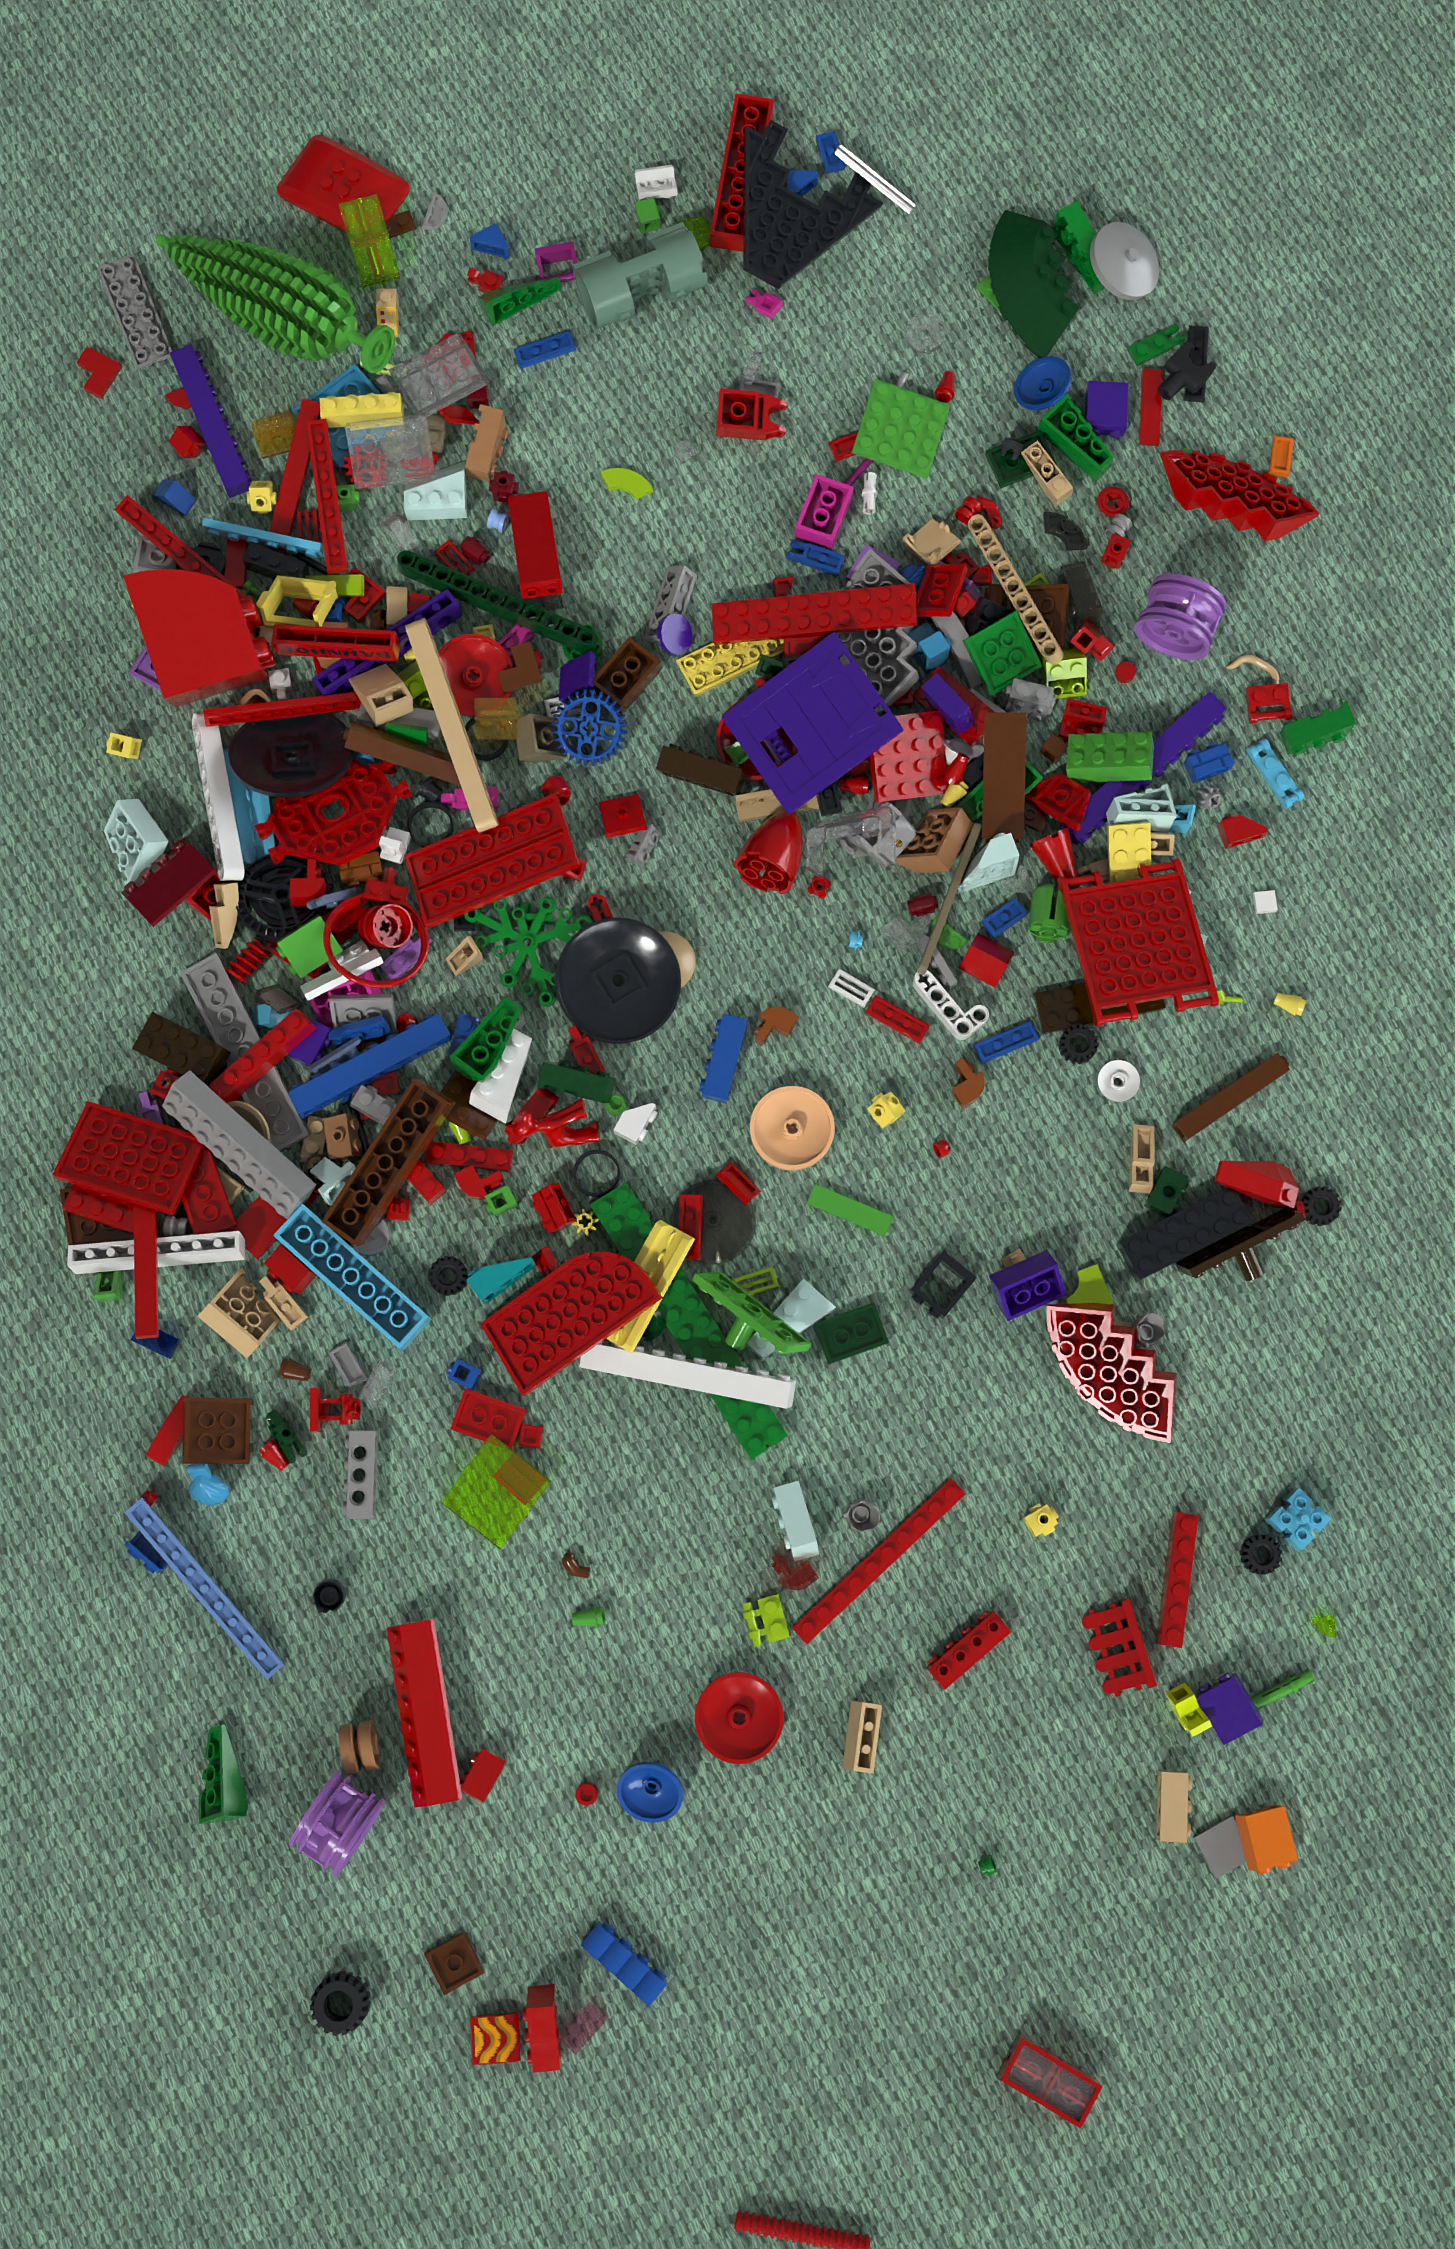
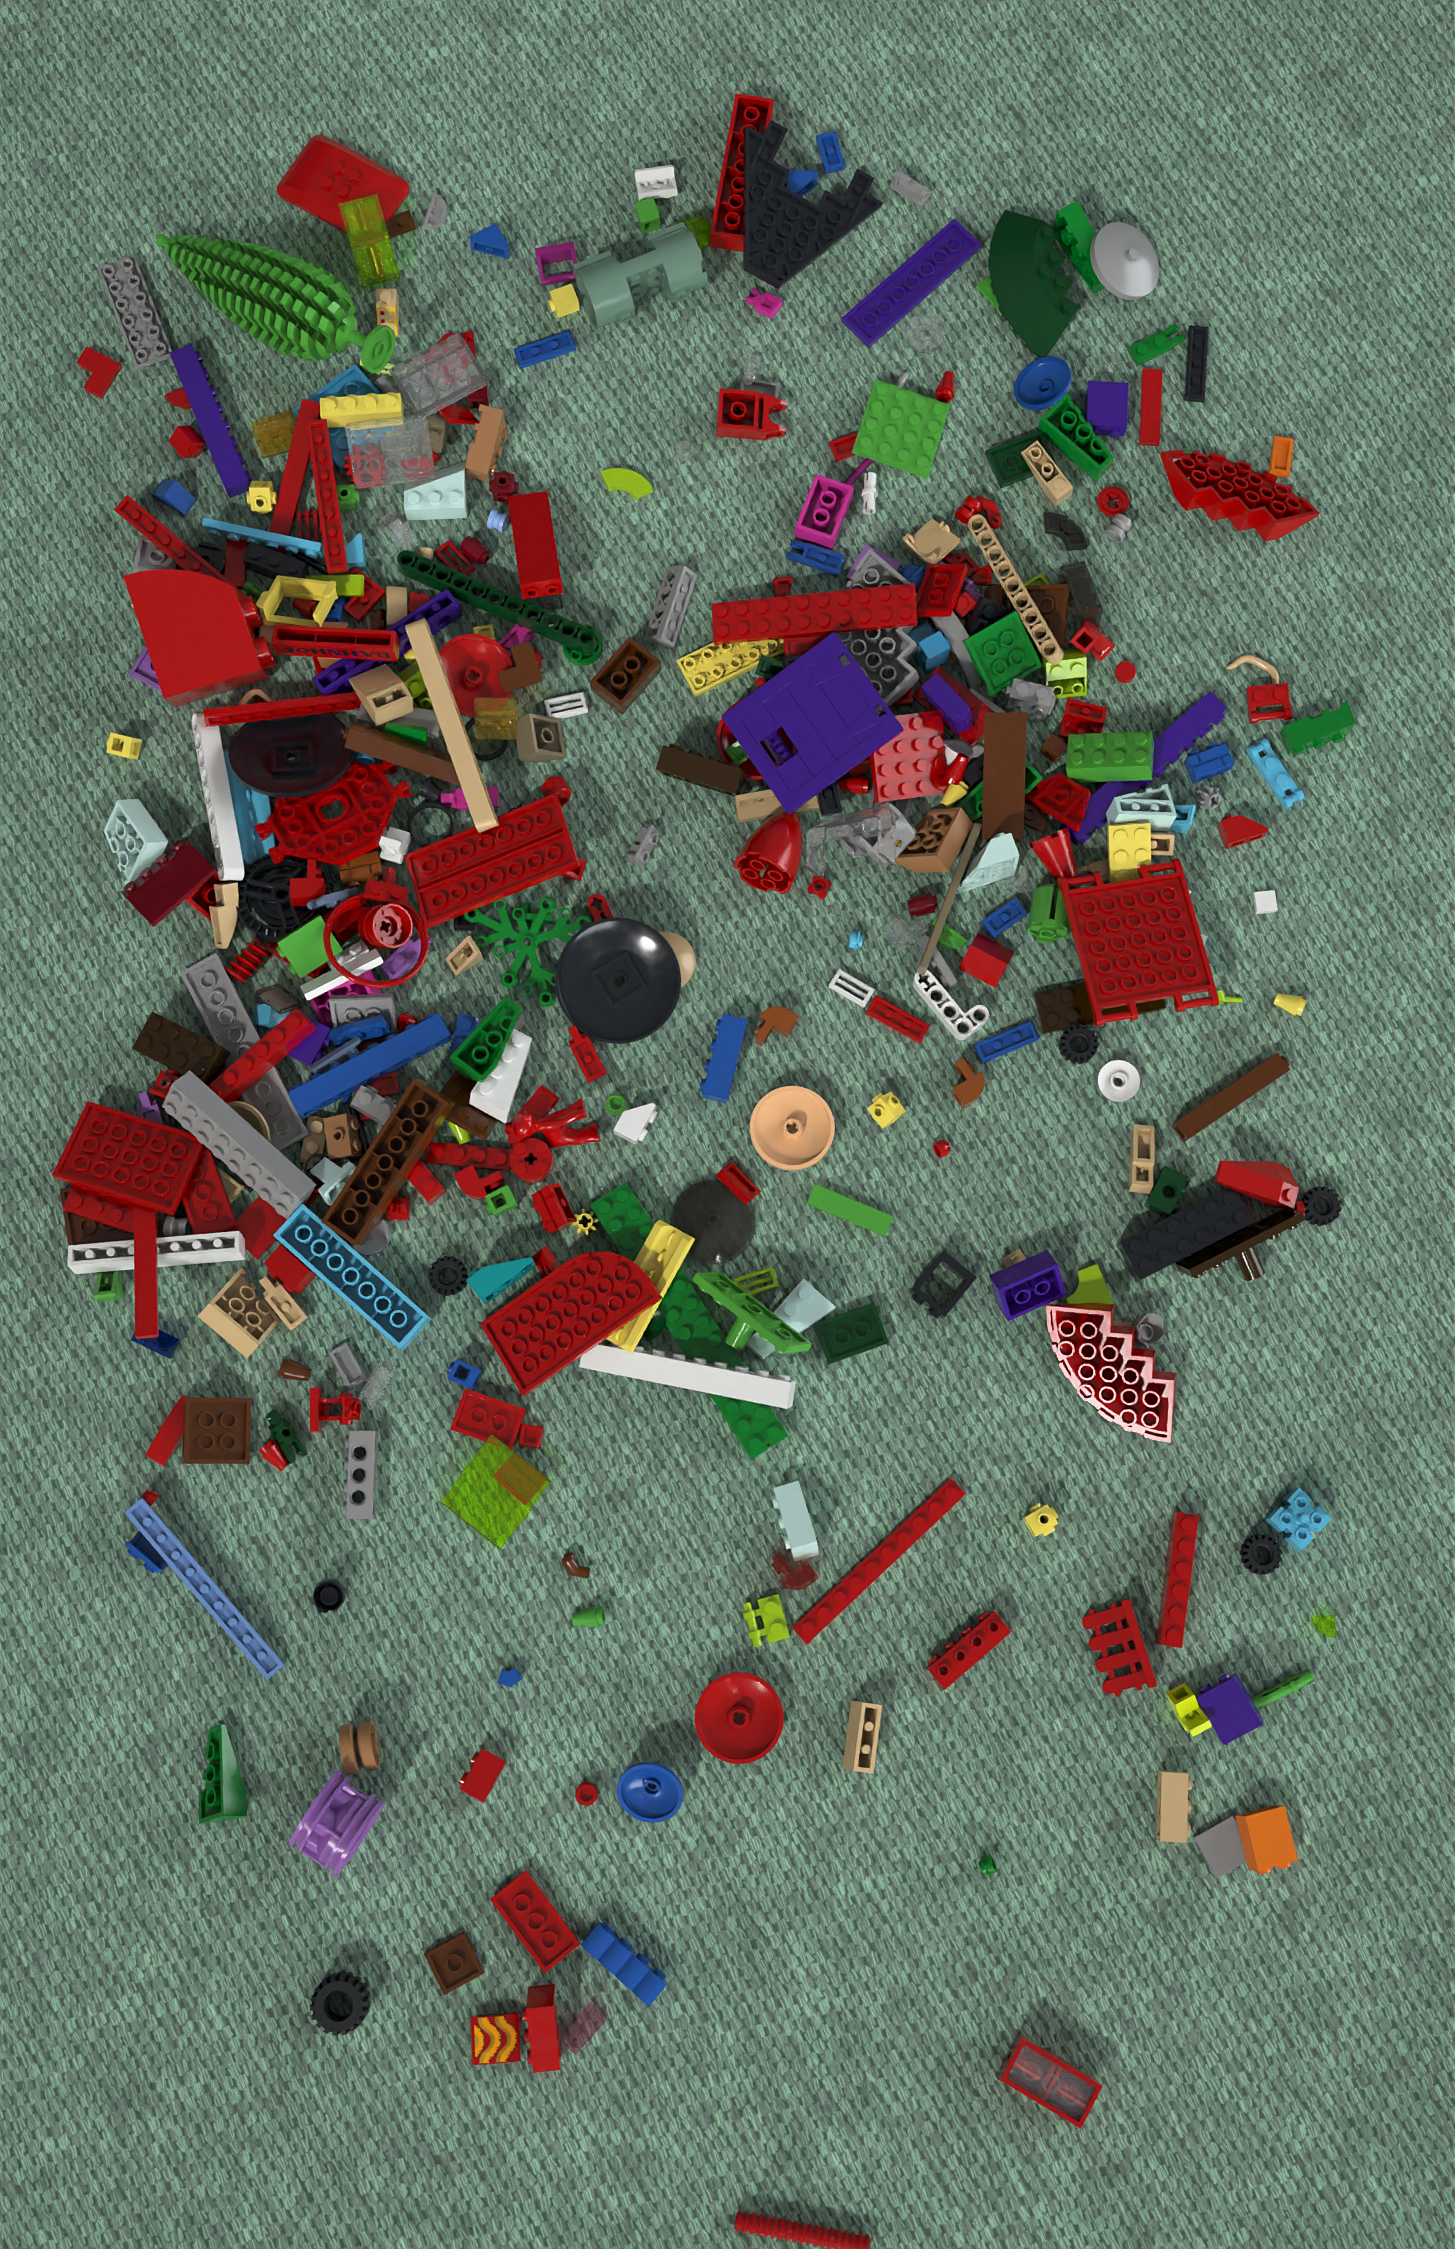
(206, 1486): dark azure animal -> none
(280, 682): white plate -> none
(356, 553): none -> medium azure slope
(424, 1713): red slope -> none
(426, 552): none -> tan hinge
(487, 282): red plate -> none
(510, 300): green wedge -> none
(510, 1677): none -> blue piece
(531, 1148): none -> red brick
(535, 1921): none -> red plate
(563, 301): none -> light yellow brick
(577, 676): dark purple tile -> none
(577, 1081): dark green wedge -> none
(588, 738): blue gear -> none
(590, 1153): black tyre -> none
(622, 815): red plate -> none
(674, 634): tile -> none
(691, 1222): red plate -> none
(862, 1515): light grey hair -> none
(875, 179): axle -> none
(910, 188): none -> light grey hinge
(911, 283): none -> dark purple plate
(1010, 443): black tile -> none
(1115, 551): red brick -> none
(1180, 616): medium lavender wheel -> none
(1184, 373): black connector -> none

